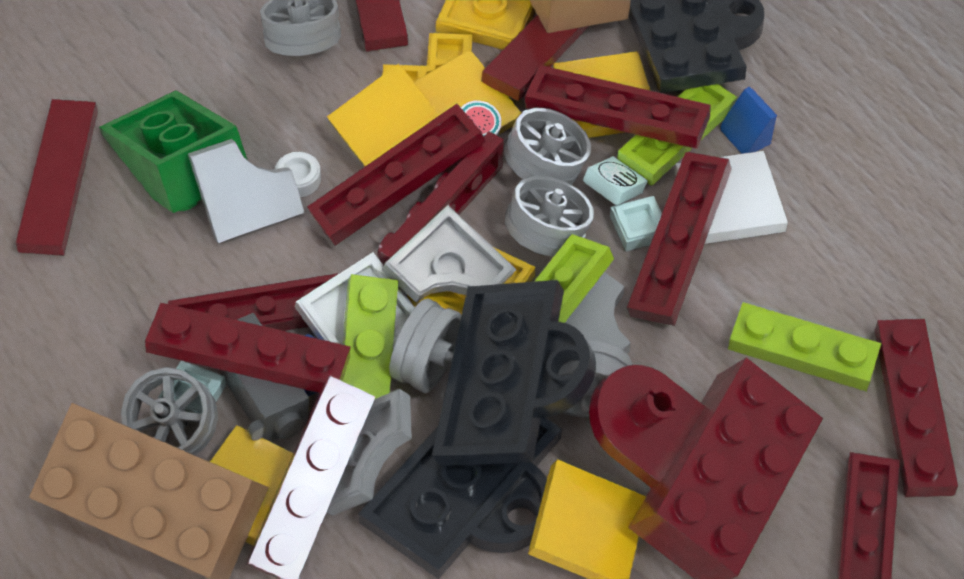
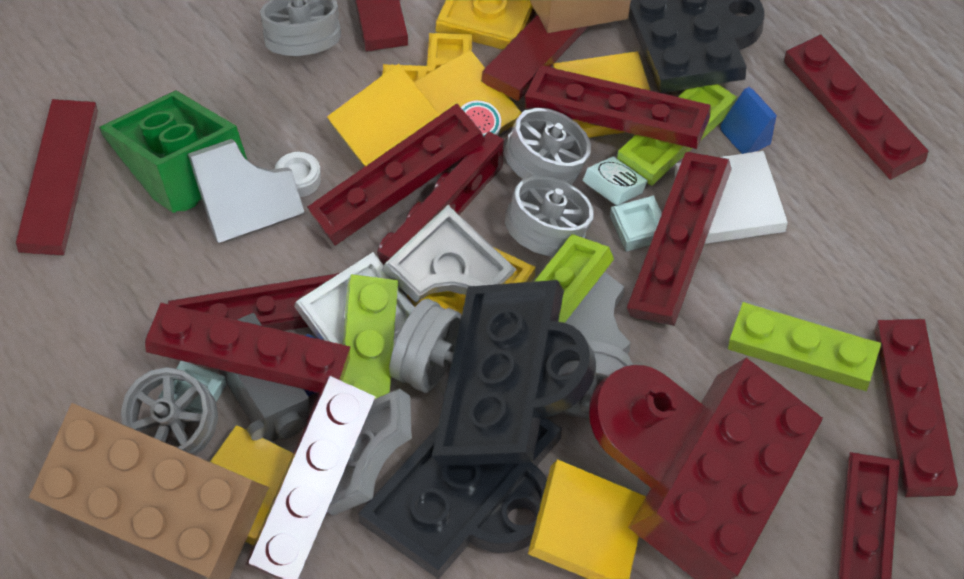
(856, 107): none -> dark red plate

